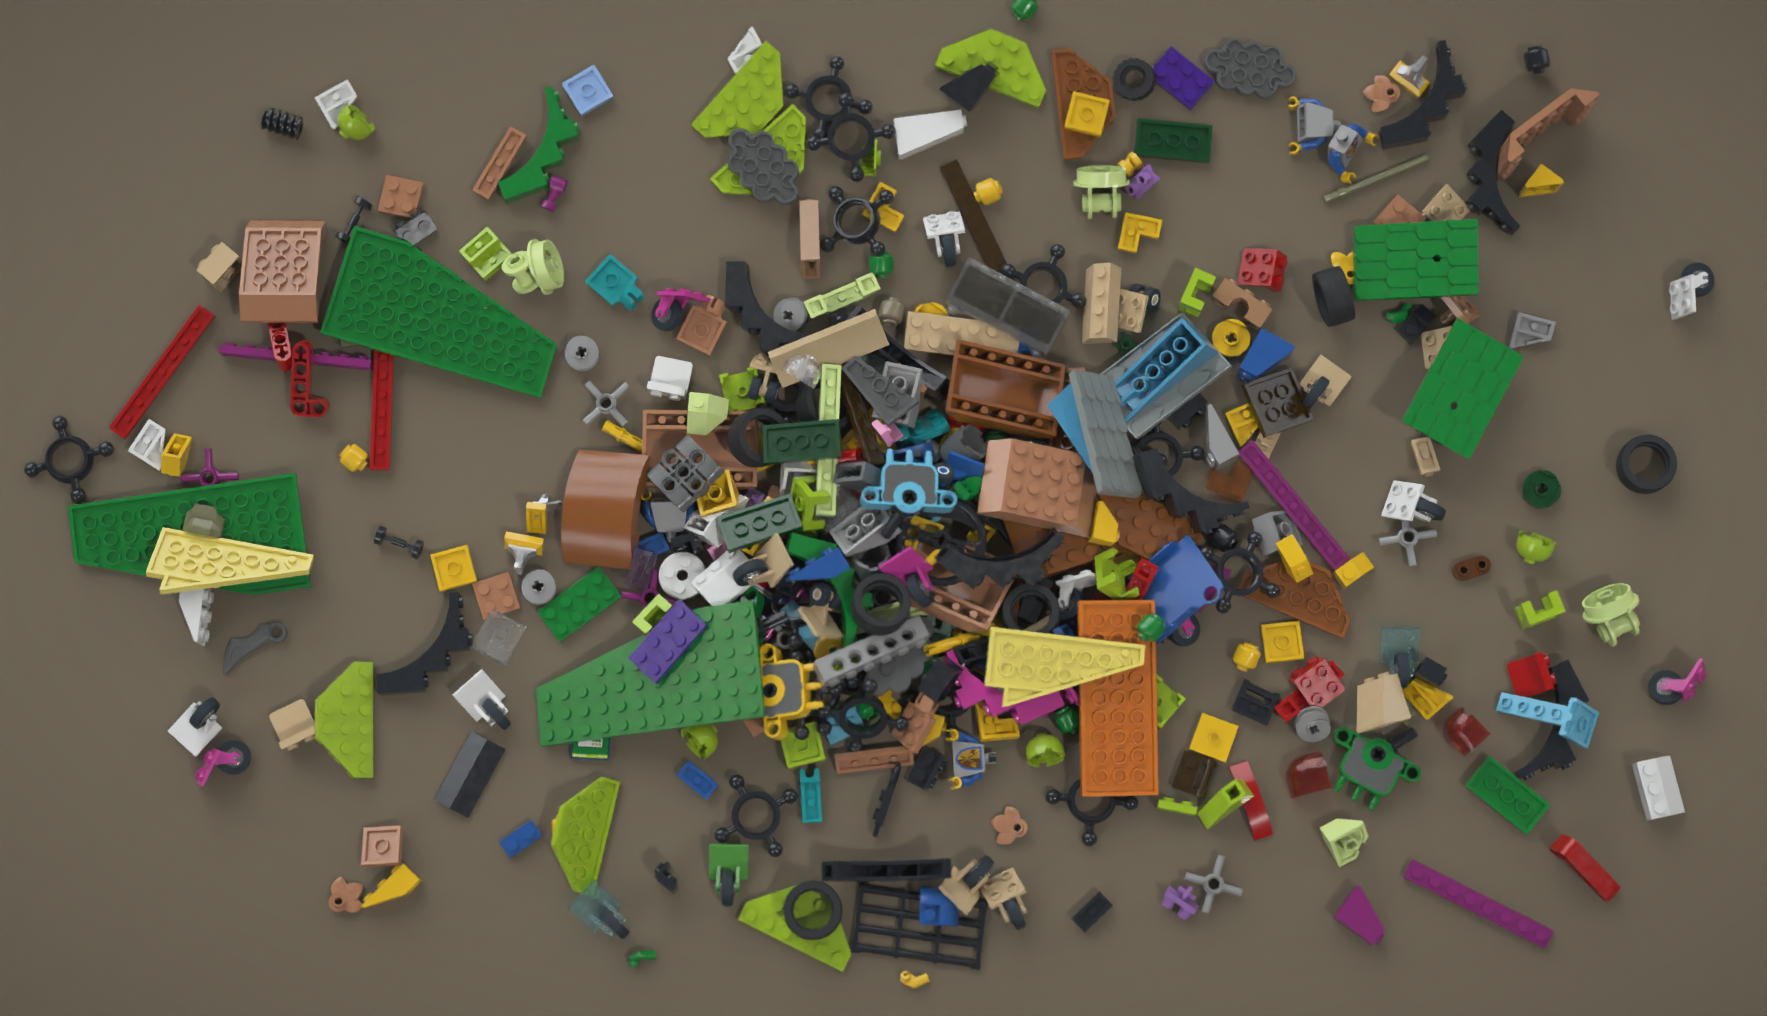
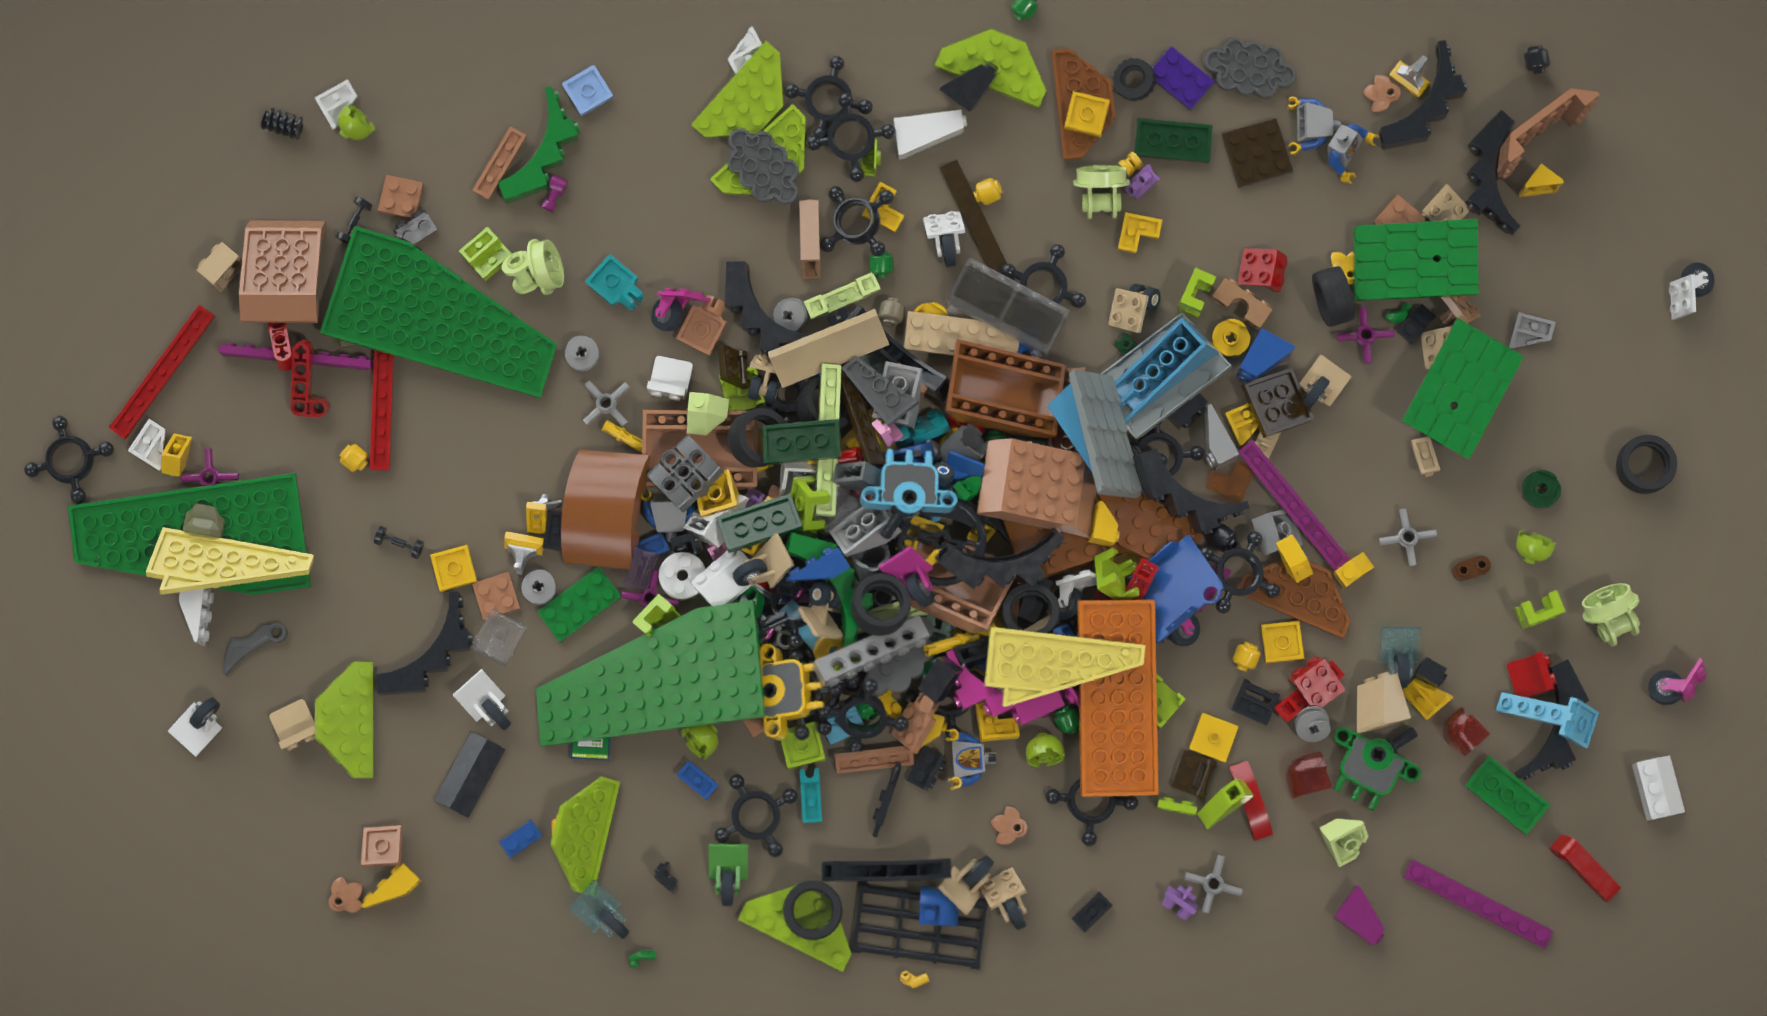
(231, 757): plate -> none
(553, 531): none -> black plate
(668, 641): dark purple plate -> none
(729, 366): none -> dark brown plate
(804, 369): clear cylinder -> none
(1102, 303): tan slope -> none
(1150, 628): green head -> none
(1257, 152): none -> dark brown plate
(1343, 192): olive bar -> none
(1365, 328): none -> magenta bar
(1408, 501): white plate -> none

